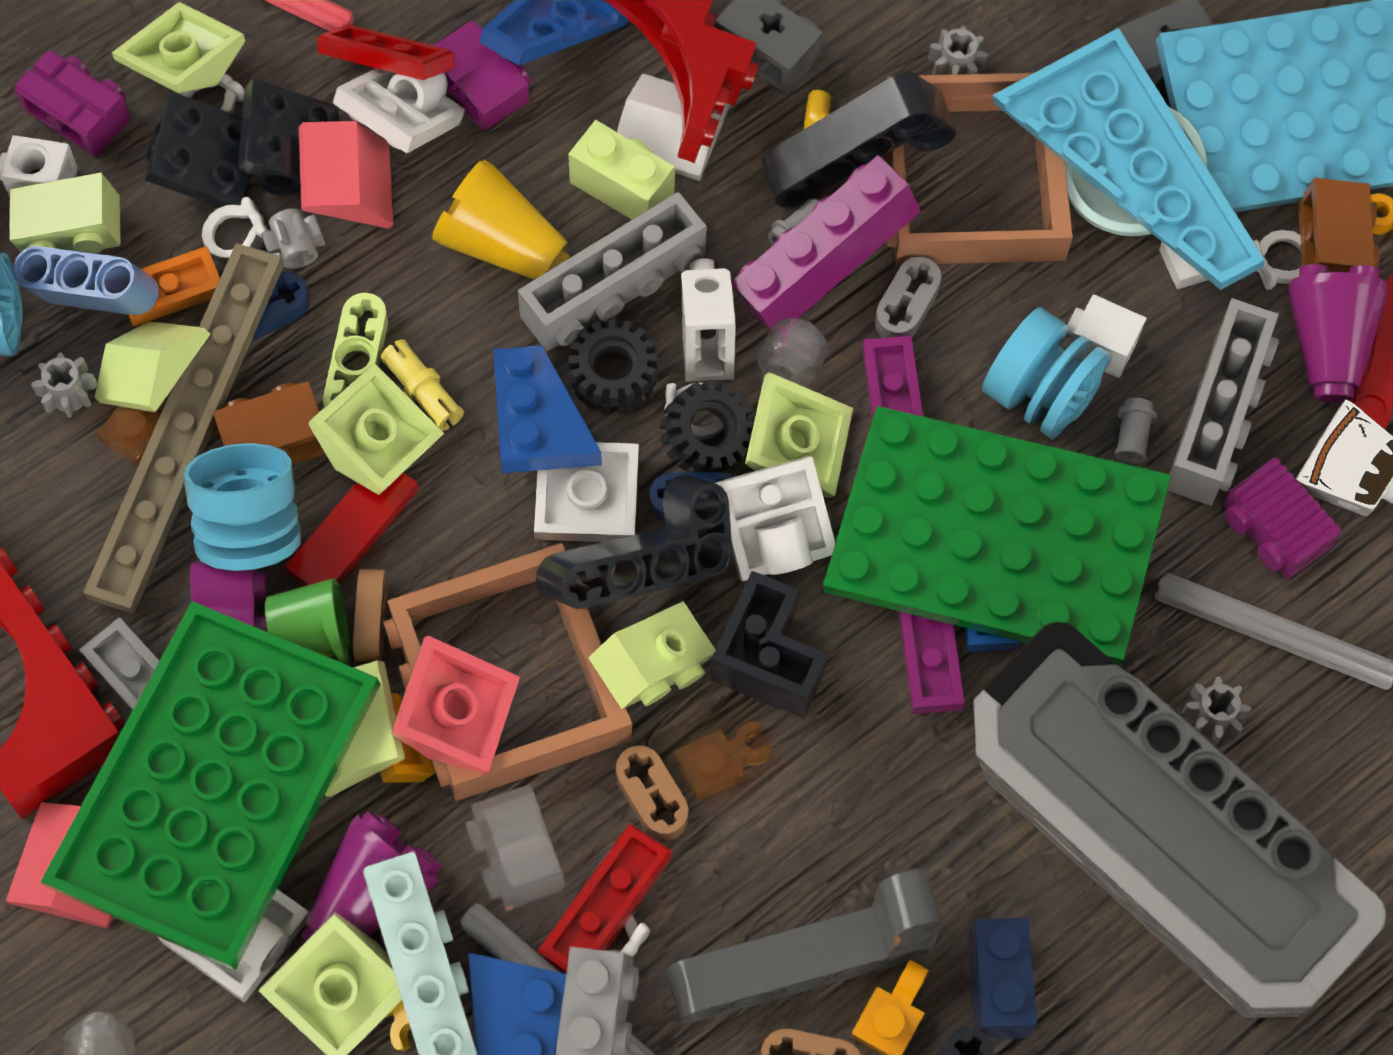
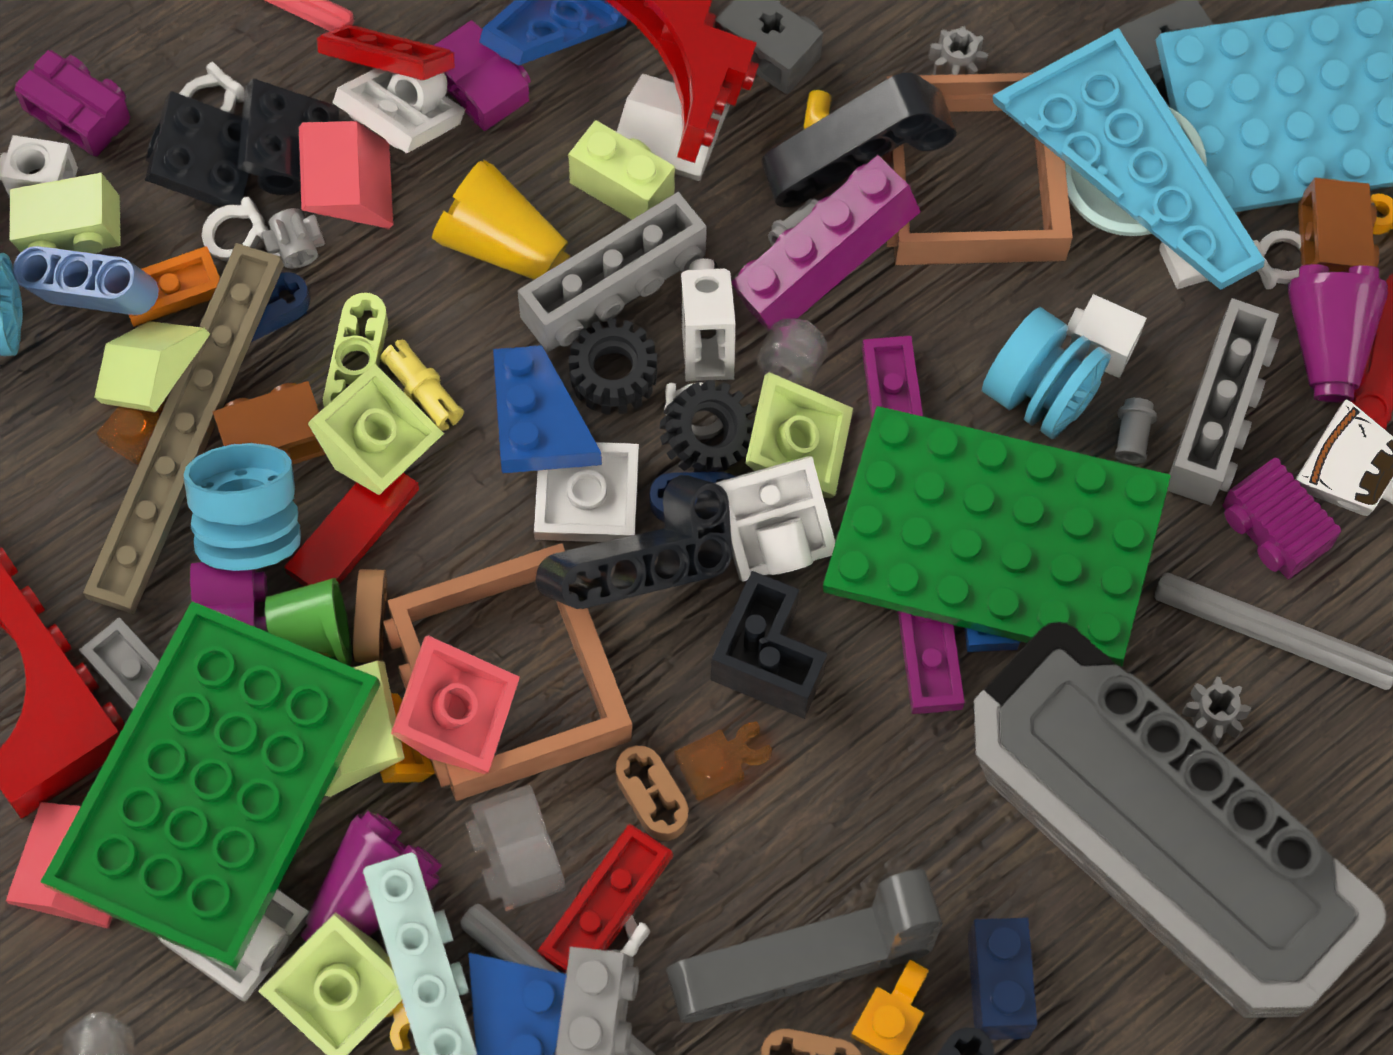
(64, 384): light grey gear -> none
(182, 49): yellowish green slope -> none
(653, 656): yellowish green brick -> none
(899, 295): light grey beam -> none

